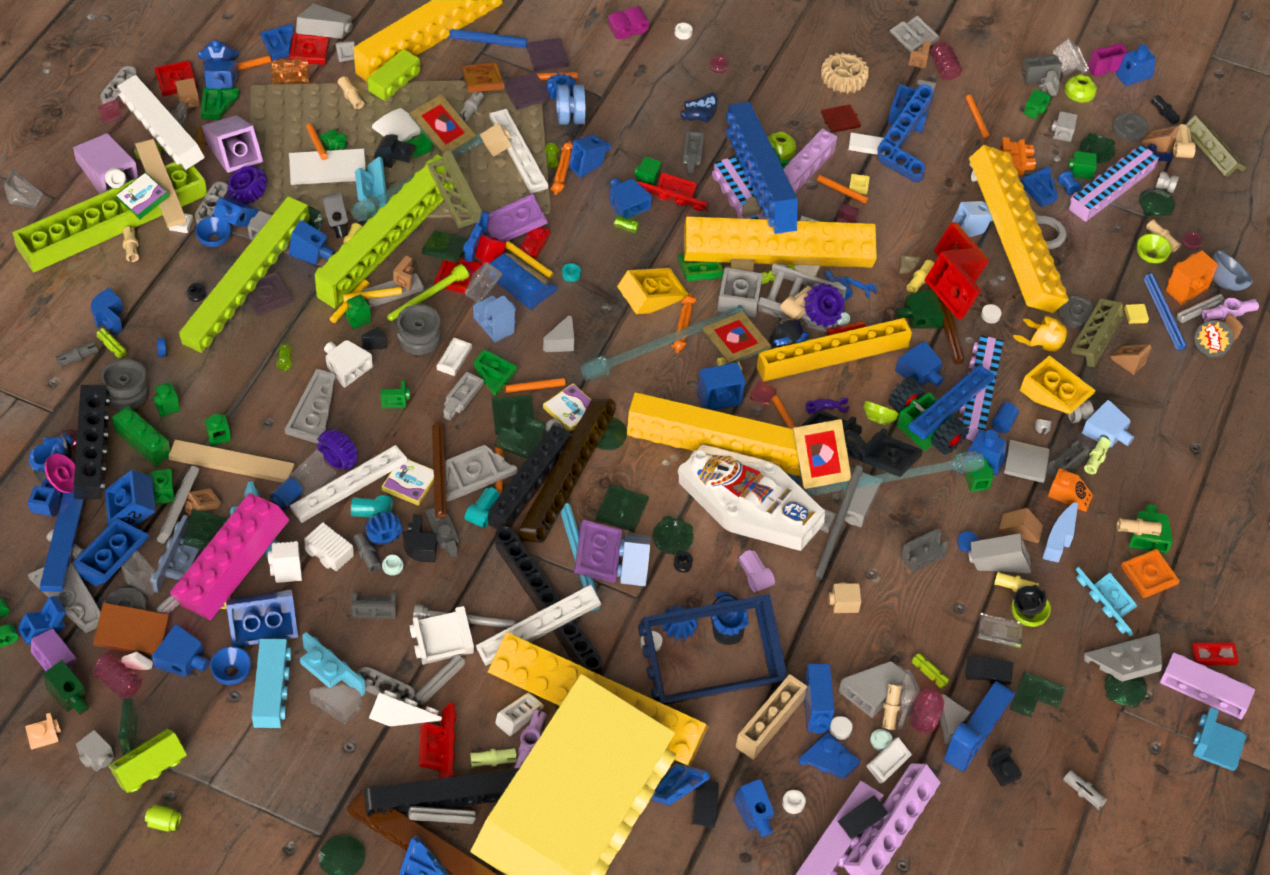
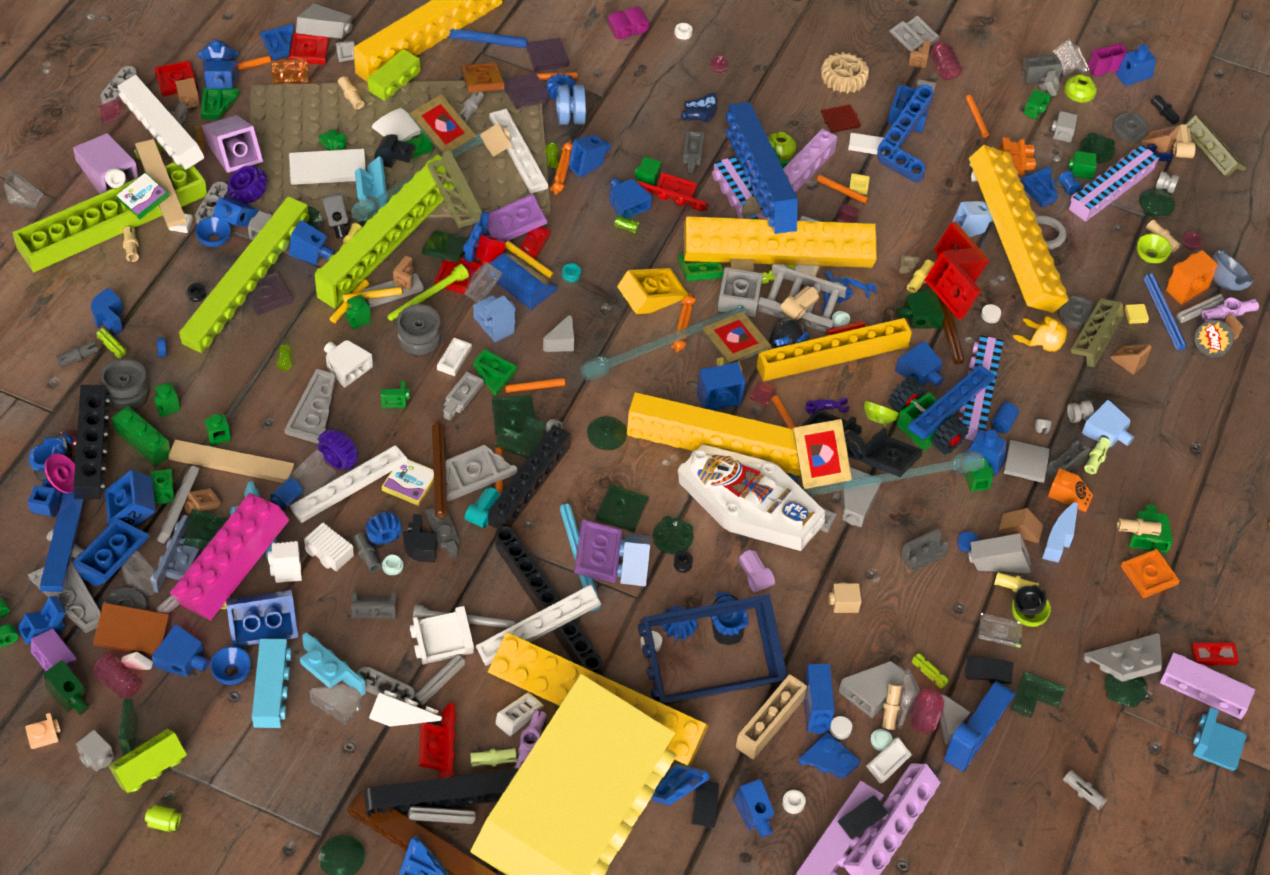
(316, 140): orange bar -> none
(368, 507): teal piece -> none
(374, 340): black slope -> none
(567, 471): dark brown beam -> none
(568, 406): tile -> none
(833, 304): dark purple gear -> none
(838, 522): dark grey piece -> none
(1003, 767): black bracket -> none
(1055, 386): yellow slope -> none
(1112, 596): medium azure bracket -> none

